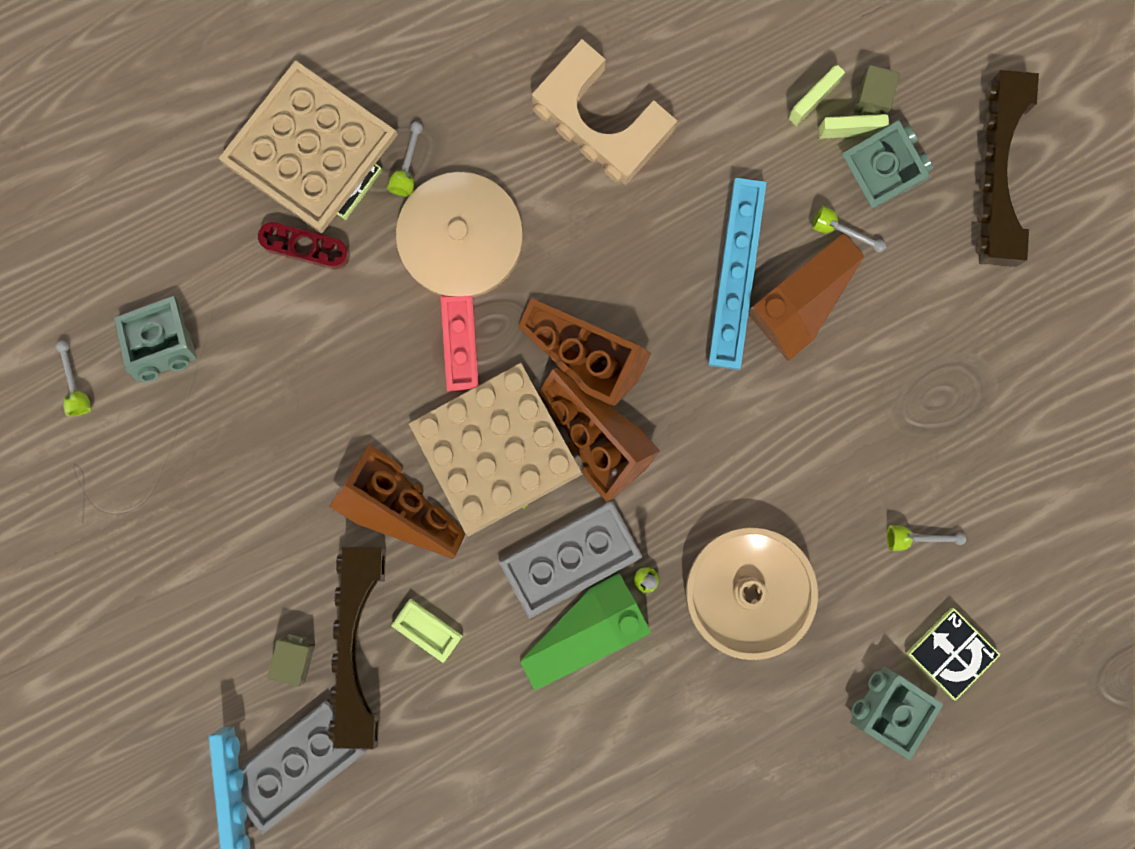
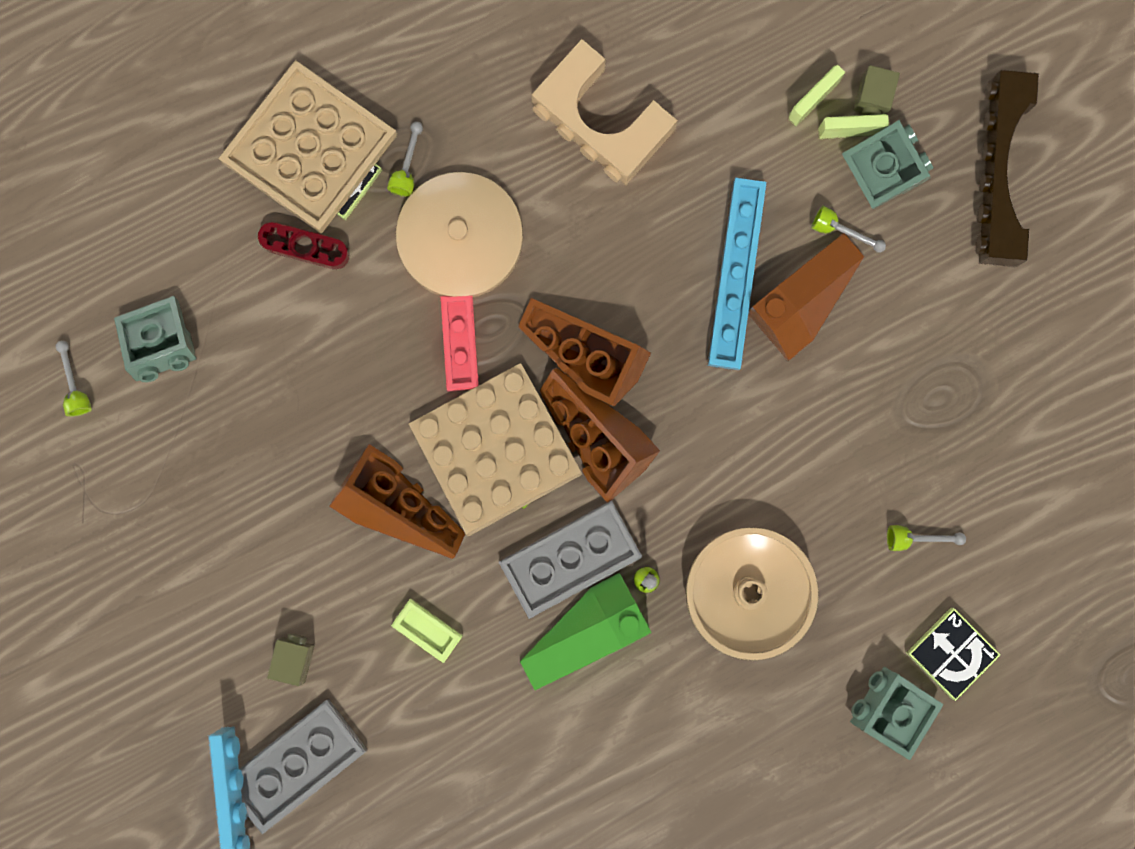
(354, 721): dark brown arch -> none

